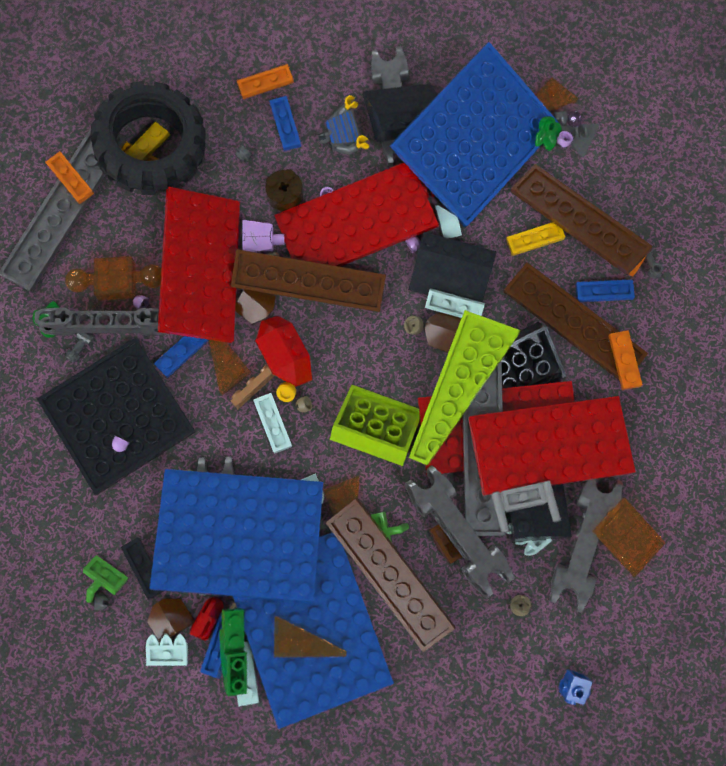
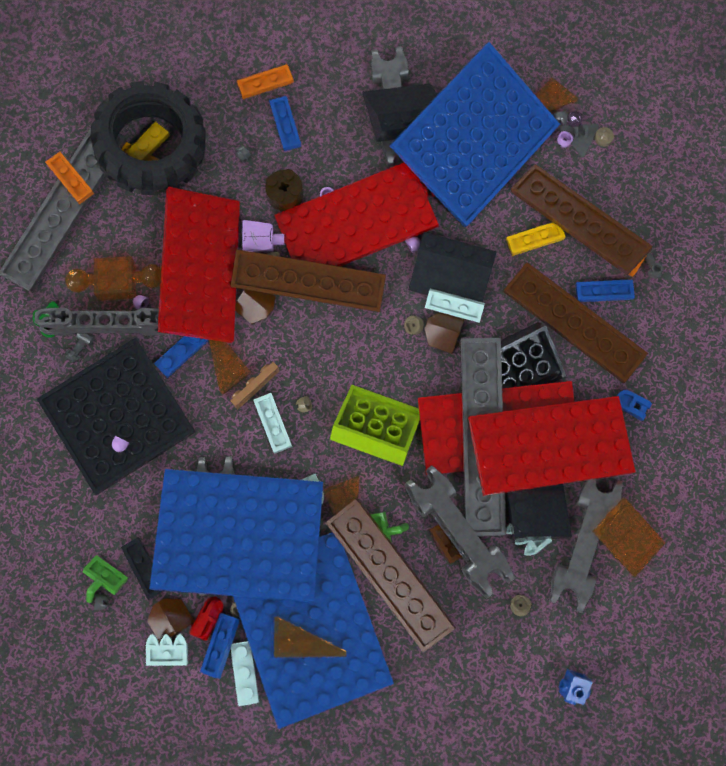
(232, 652): green slope -> none
(284, 351): red wedge -> none
(286, 392): yellow tile -> none
(343, 130): torso -> none
(448, 223): light aqua slope -> none
(469, 364): lime wing -> none
(524, 498): light grey plate -> none
(547, 133): green plate -> none
(604, 136): none -> dark tan tile
(625, 360): orange plate -> none
(628, 401): none -> blue plate

